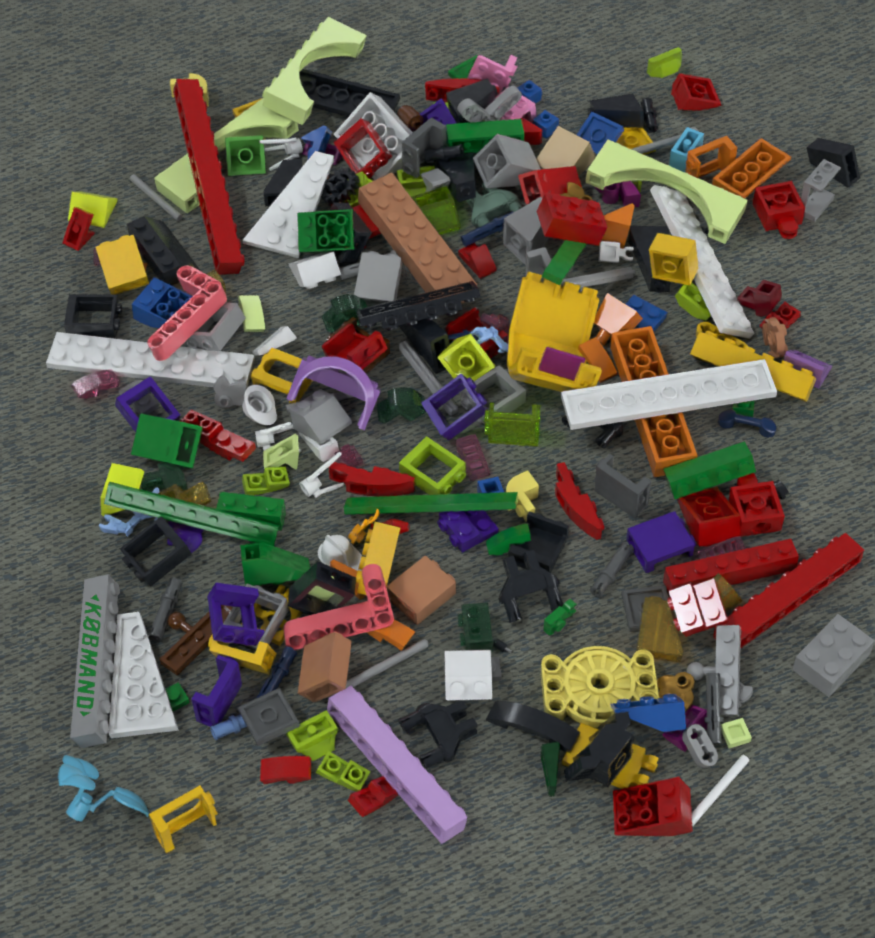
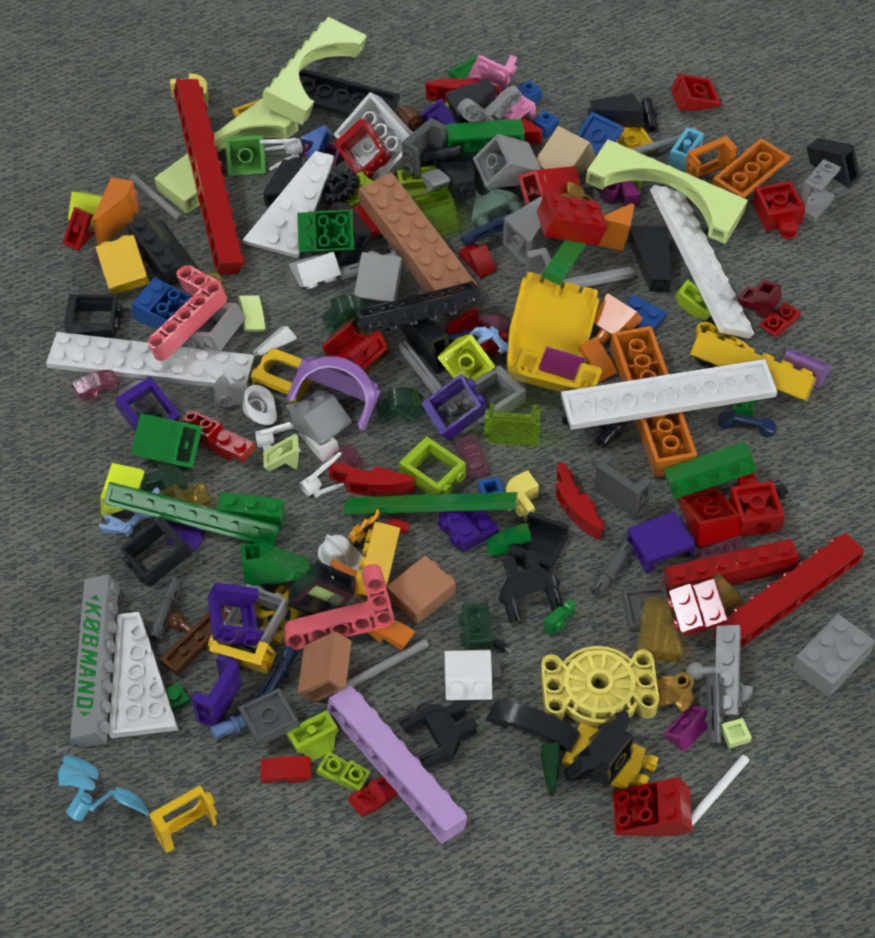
(115, 209): none -> orange slope
(269, 481): lime slope -> none
(611, 252): white plate -> none
(660, 713): blue slope -> none
(665, 63): lime slope -> none
(673, 259): yellow brick -> none
(700, 746): light grey beam -> none
(774, 337): nougat plate -> none

